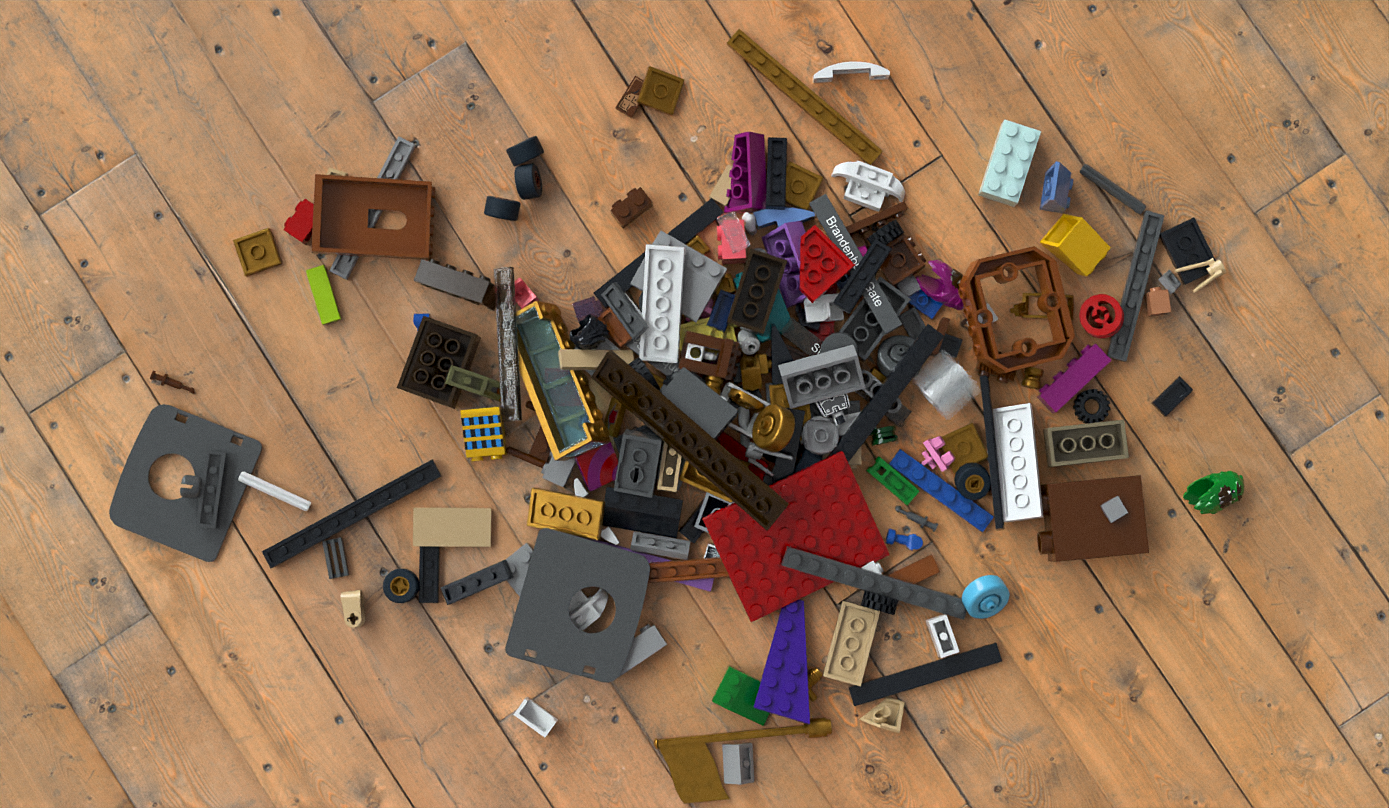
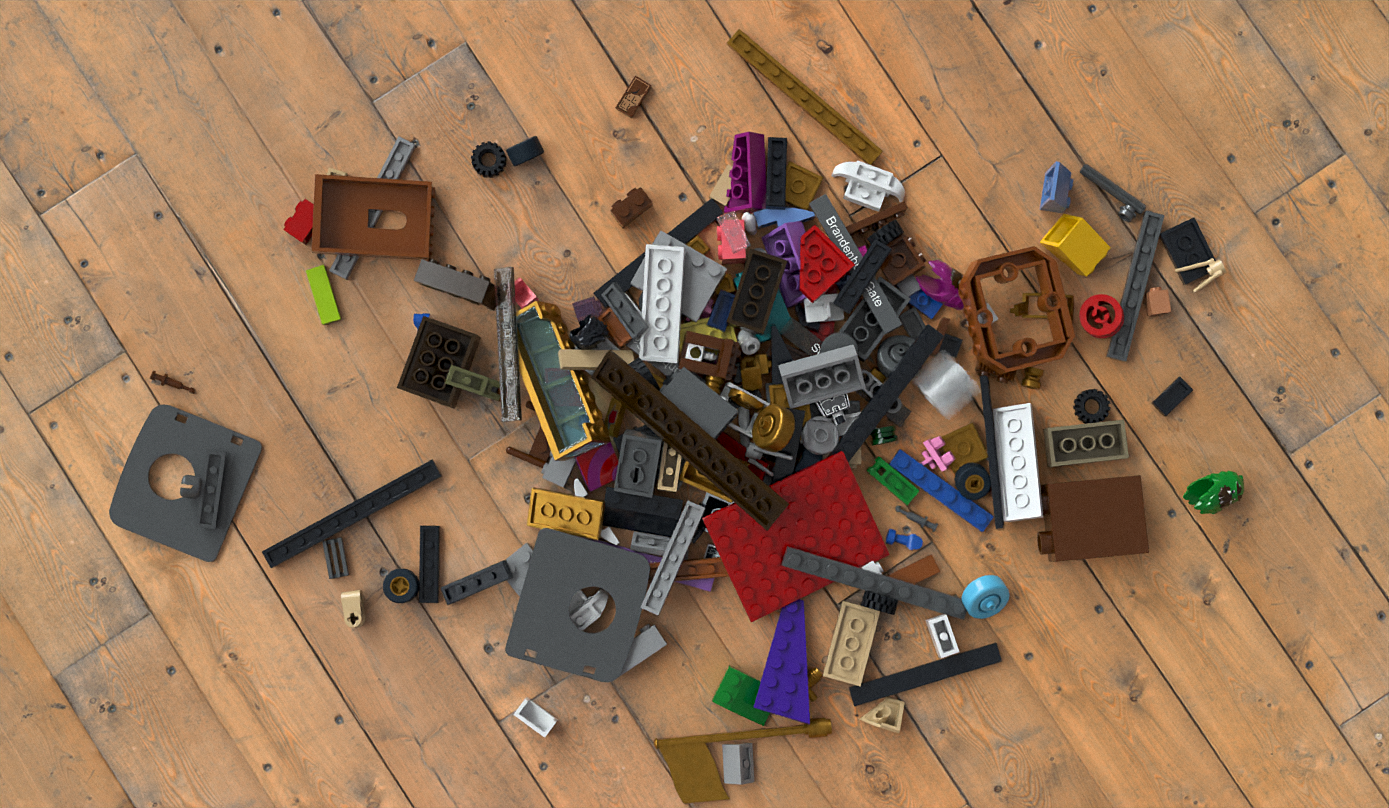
(257, 252): pearl gold tile -> none
(274, 491): white axle -> none
(452, 527): tan tile -> none
(483, 433): slope -> none
(488, 148): none -> black tyre
(502, 208): black wheel -> none
(528, 181): black wheel -> none
(660, 90): pearl gold tile -> none
(673, 558): none -> light grey plate
(875, 71): white slope -> none
(1009, 163): light aqua brick -> none
(1074, 378): magenta brick -> none
(1113, 509): light grey tile -> none
(1127, 213): none -> dark grey plate
(1169, 281): light grey tile -> none

